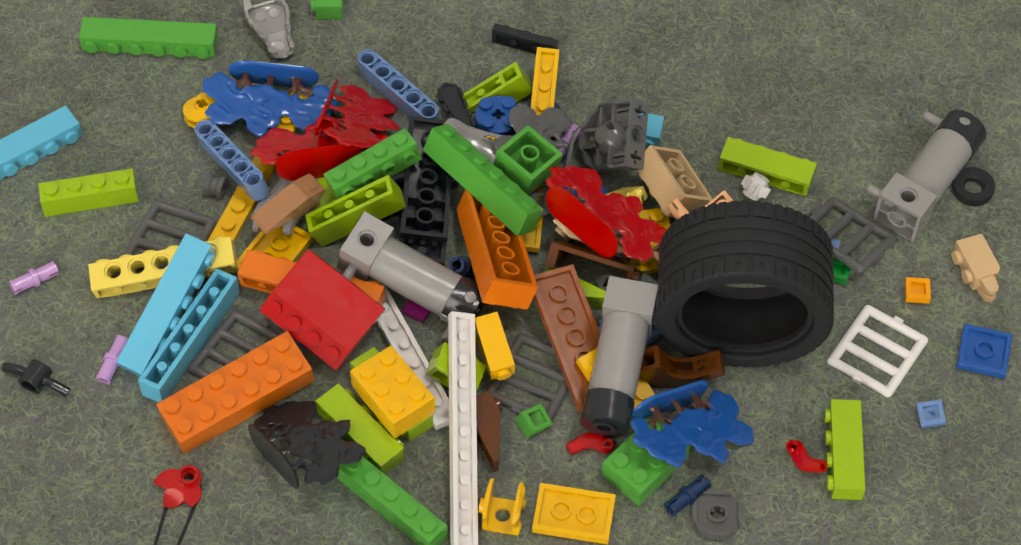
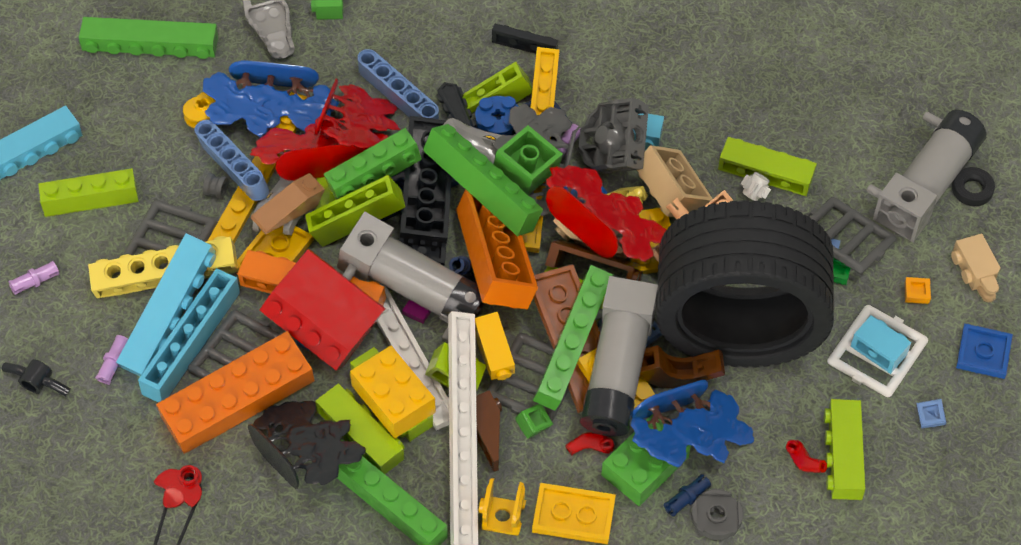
(572, 338): none -> bright green brick
(881, 344): none -> medium azure brick

